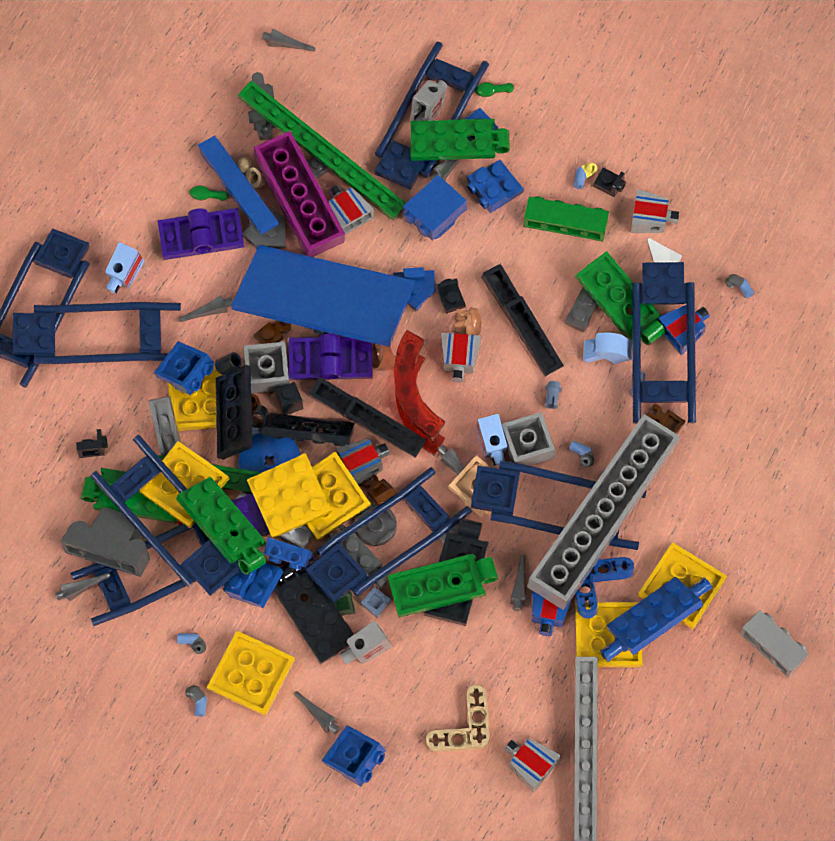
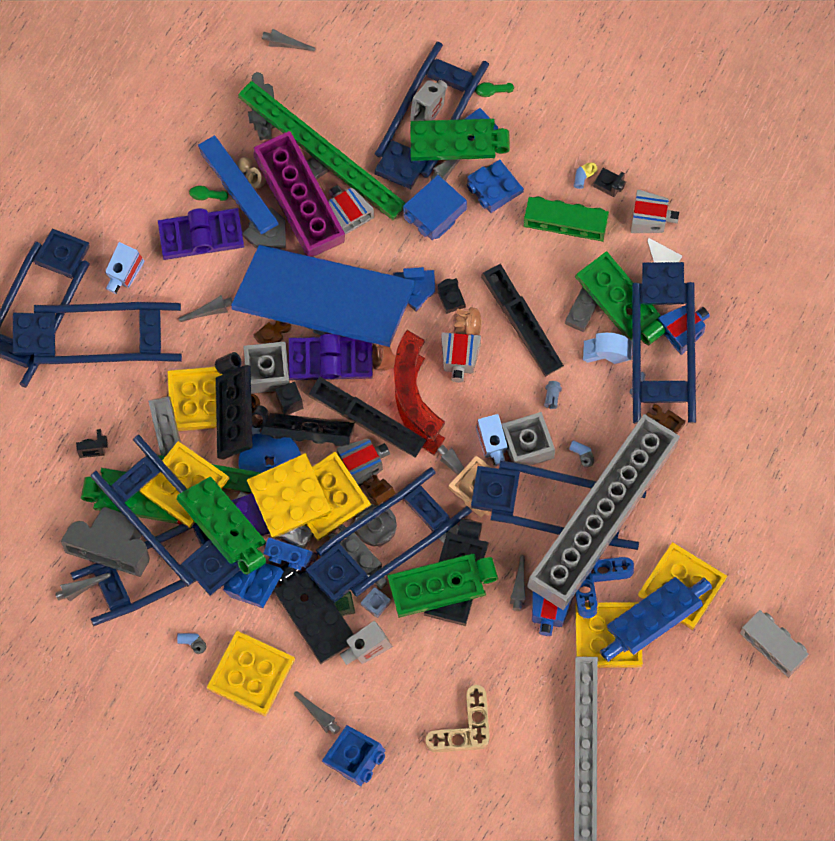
(185, 368): blue plate -> none
(199, 698): arm -> none
(531, 762): torso -> none
(740, 282): arm -> none

